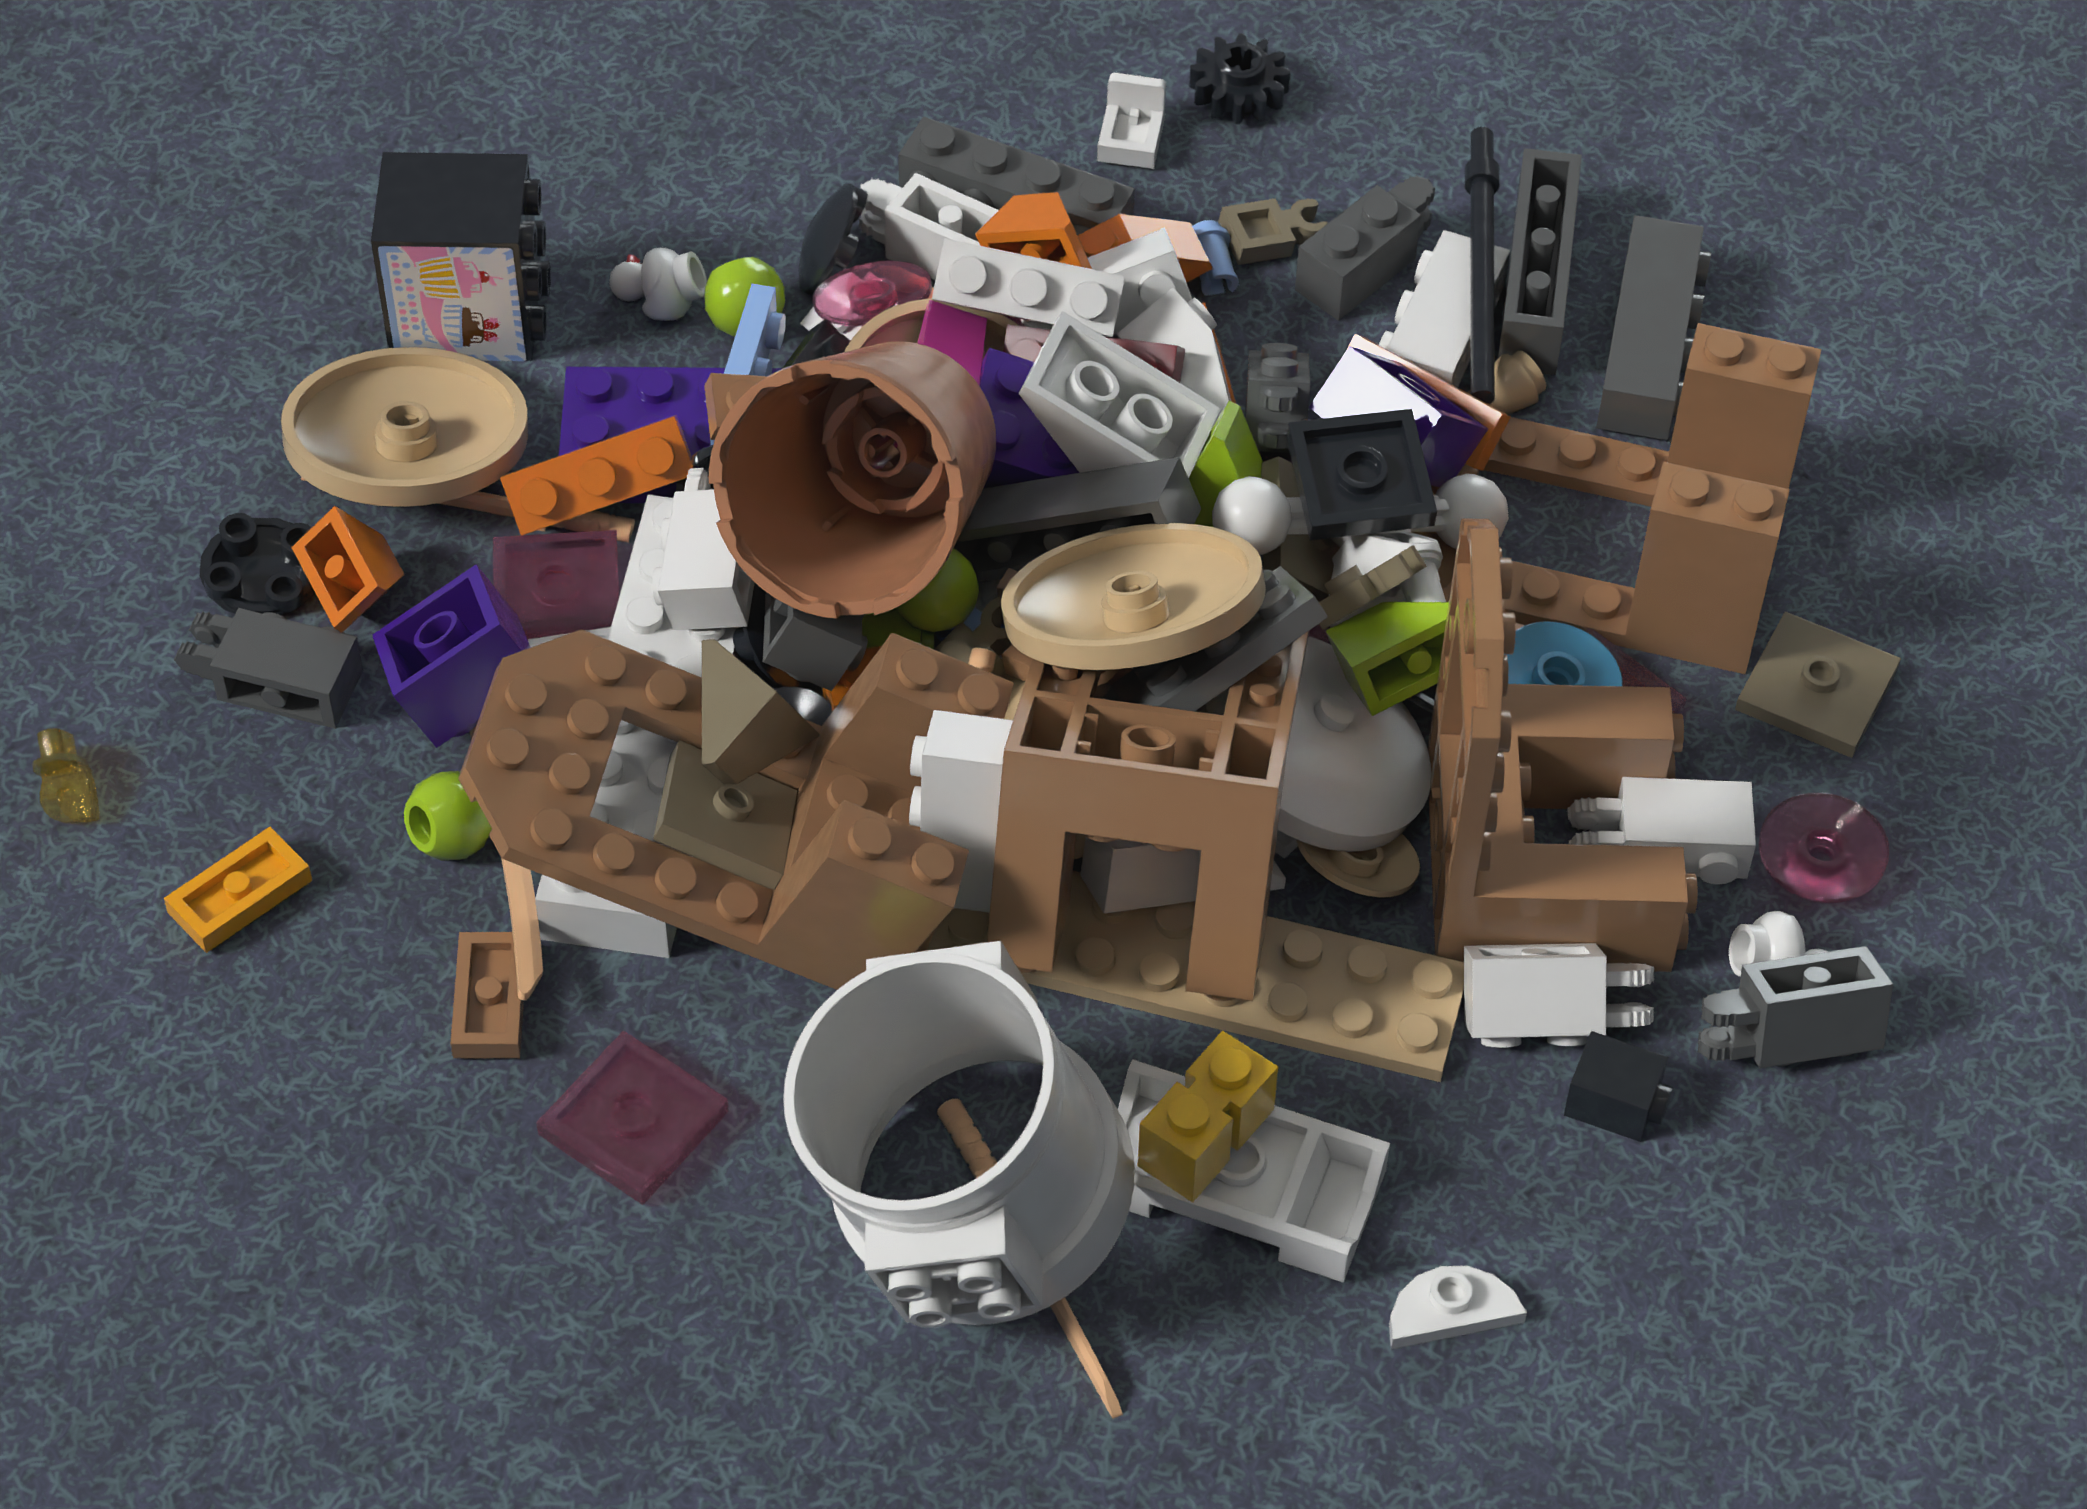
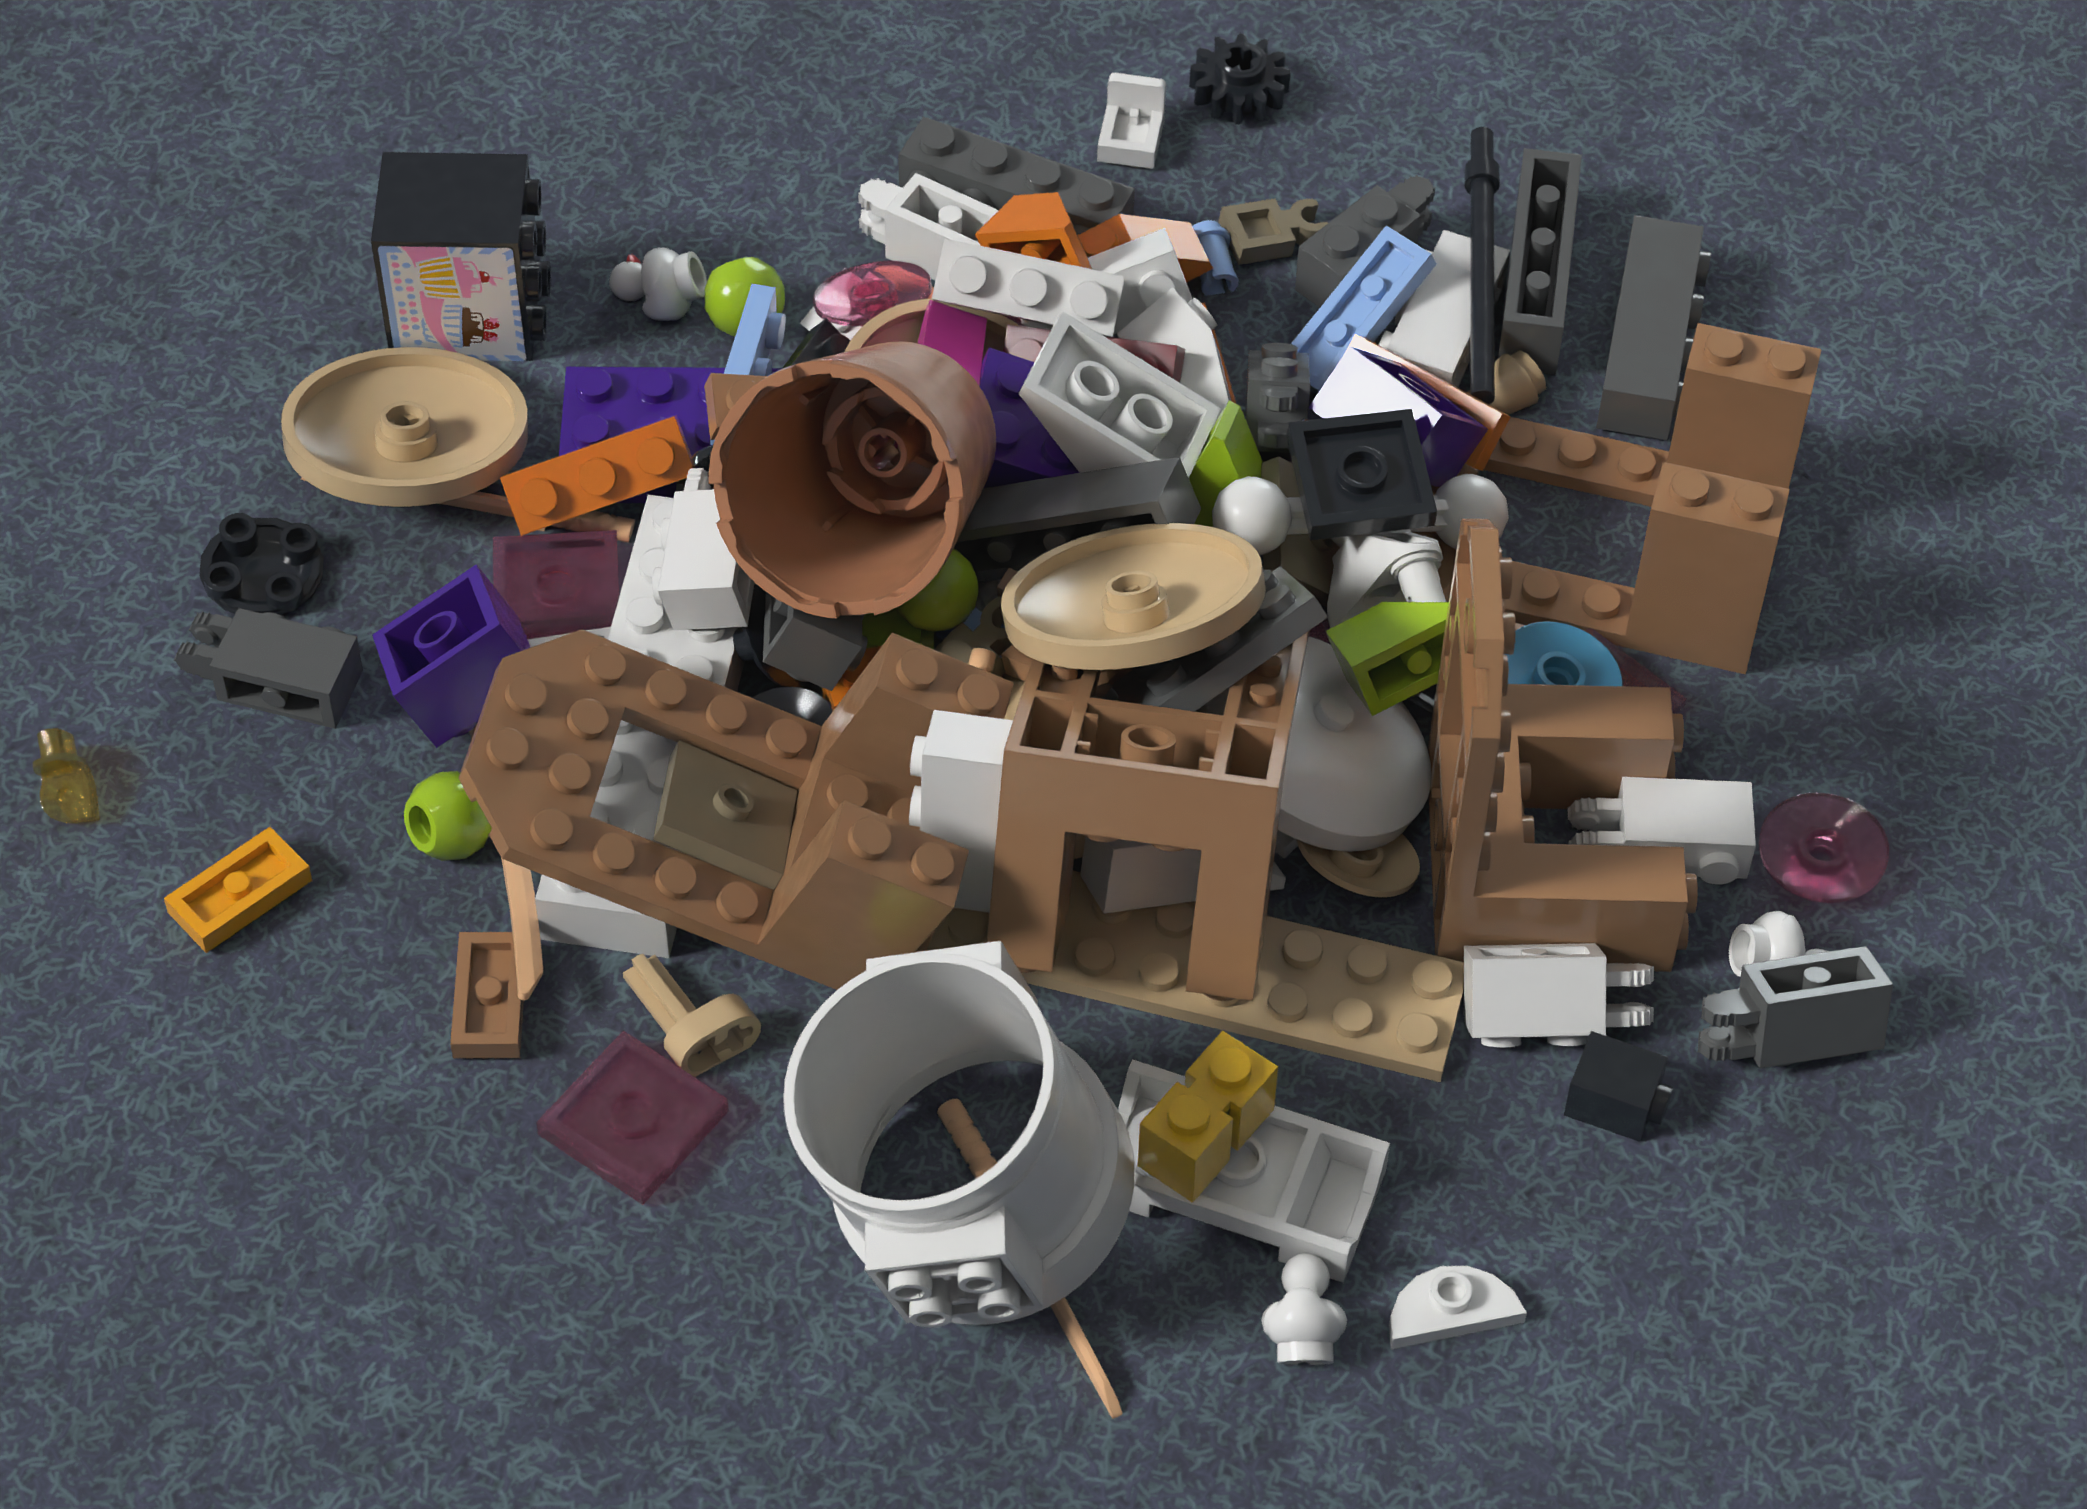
(346, 566): orange slope -> none
(717, 1028): none -> tan piece
(744, 718): dark tan slope -> none
(829, 237): black dish -> none
(1302, 1321): none -> white animal
(1354, 590): dark tan plate -> none
(1363, 301): none -> light blue plate
(1818, 684): dark tan plate -> none

